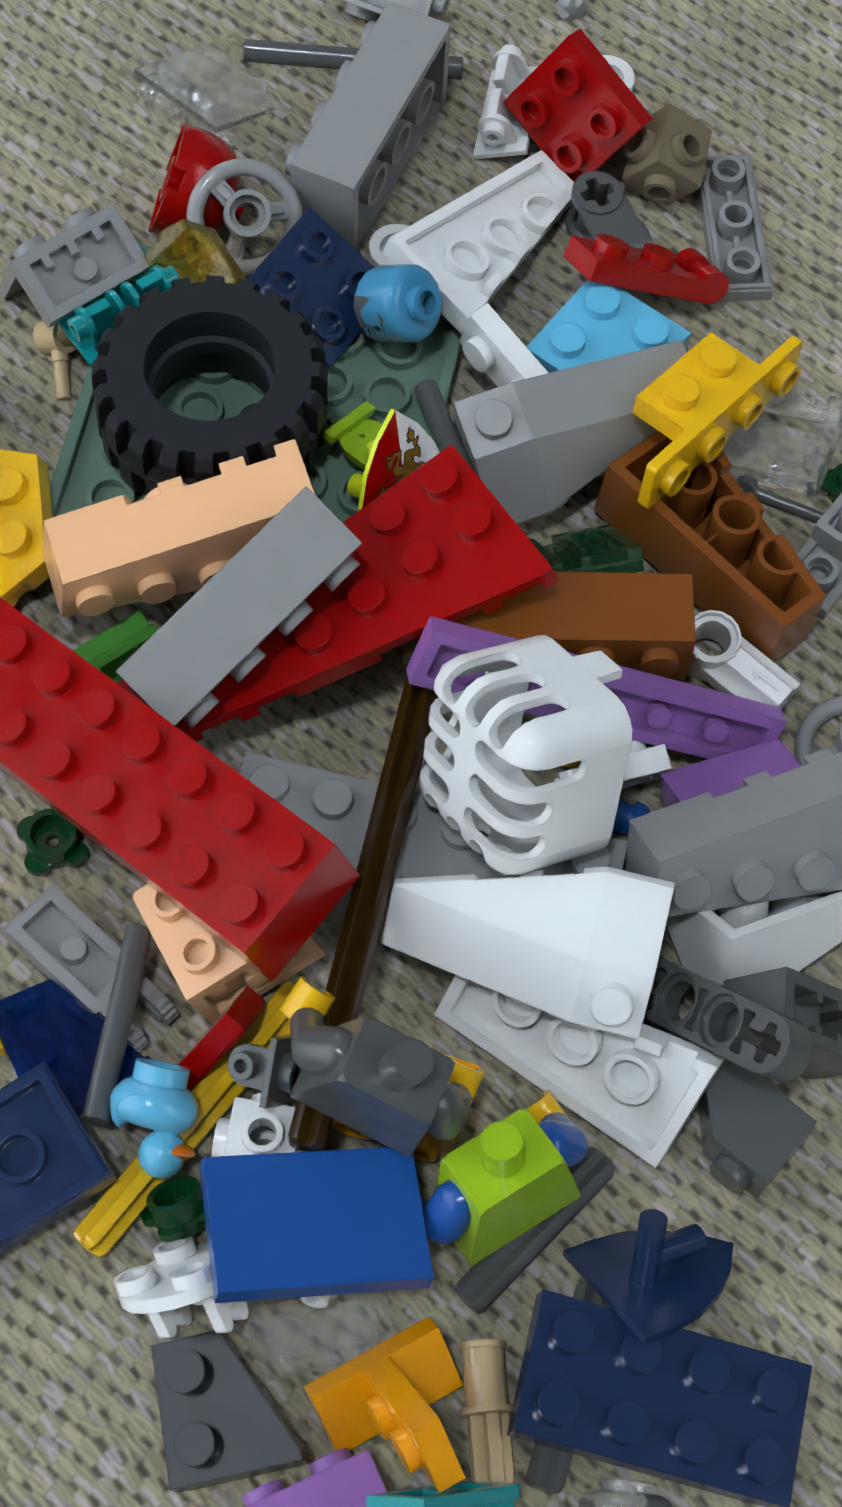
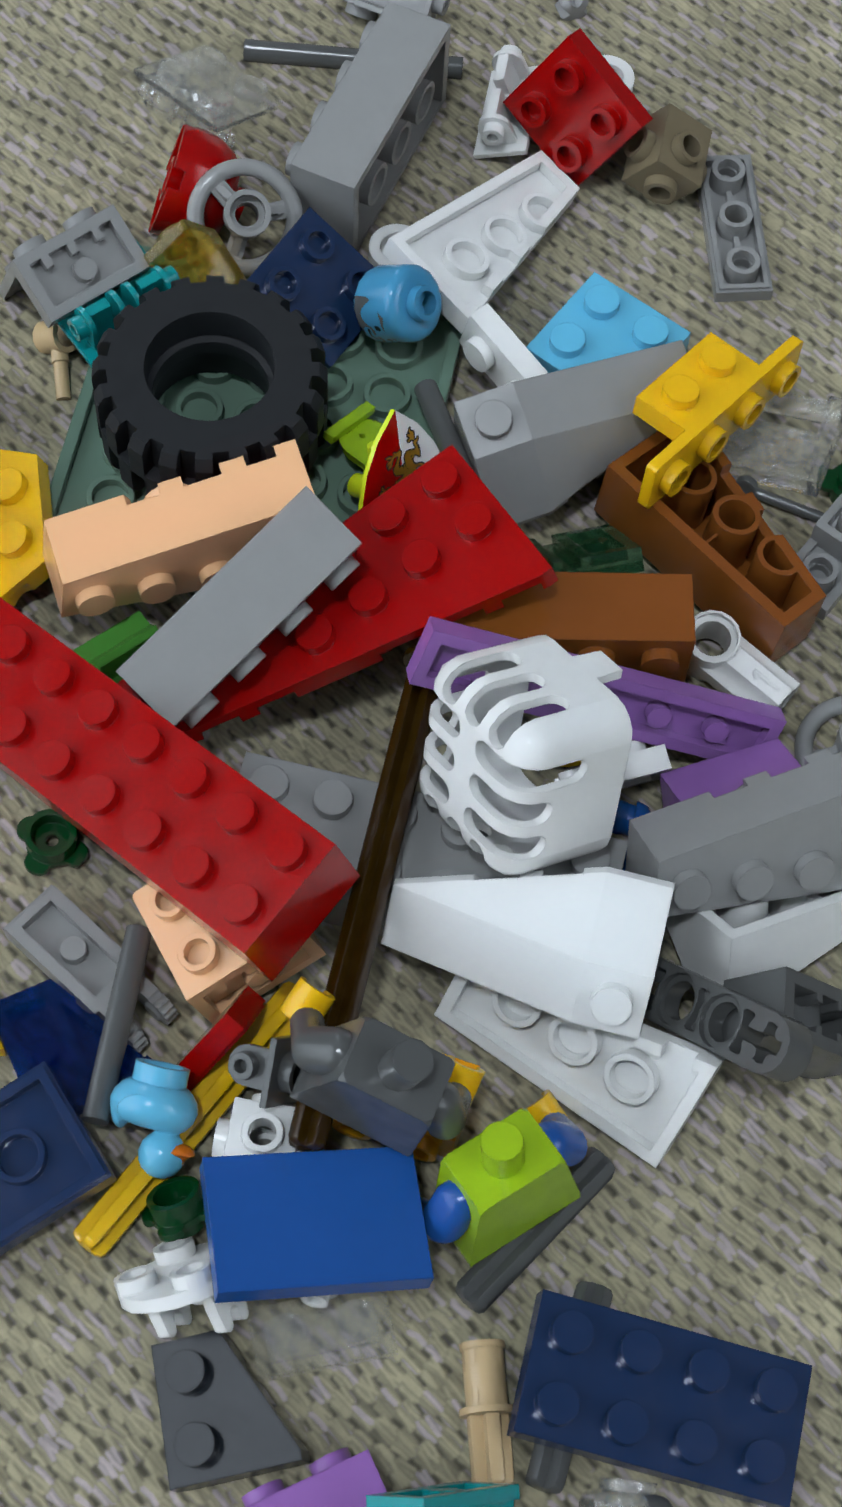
(390, 1396): light orange bracket -> none
(604, 208): dark grey piece -> none
(648, 269): red plate -> none
(655, 1275): dark blue shield -> none
(749, 1129): dark grey slope -> none

